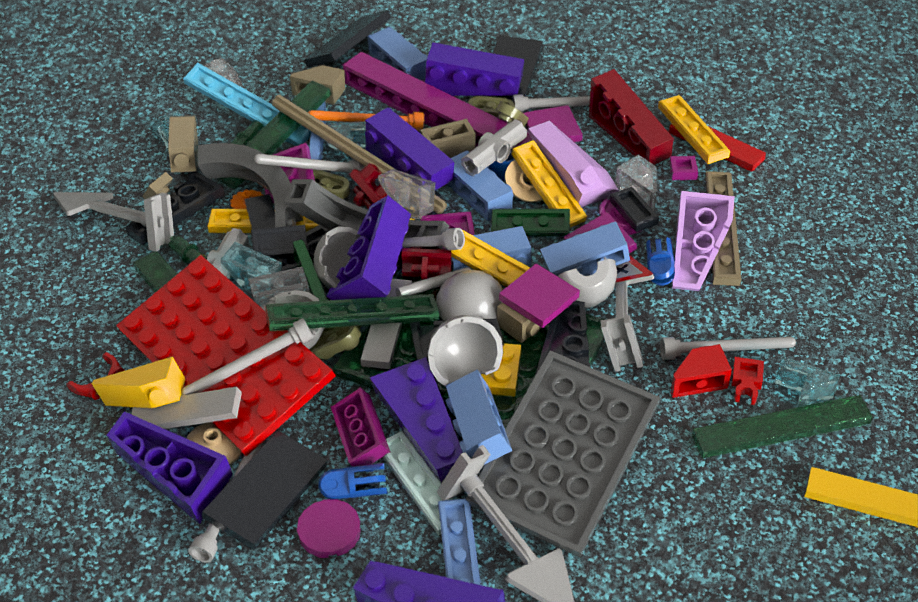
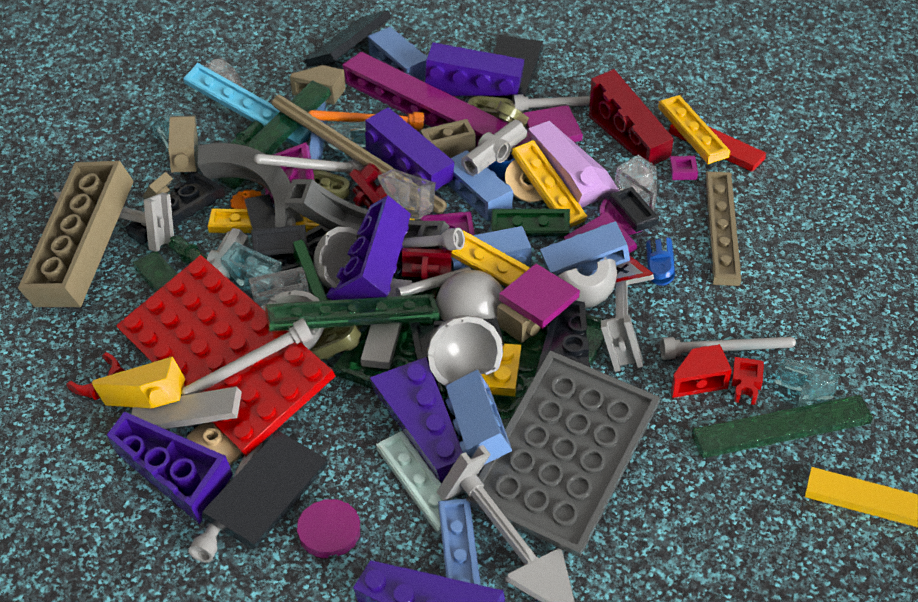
(76, 235): none -> dark tan brick
(342, 482): blue arm -> none
(360, 429): magenta piece -> none
(700, 231): lavender wedge -> none

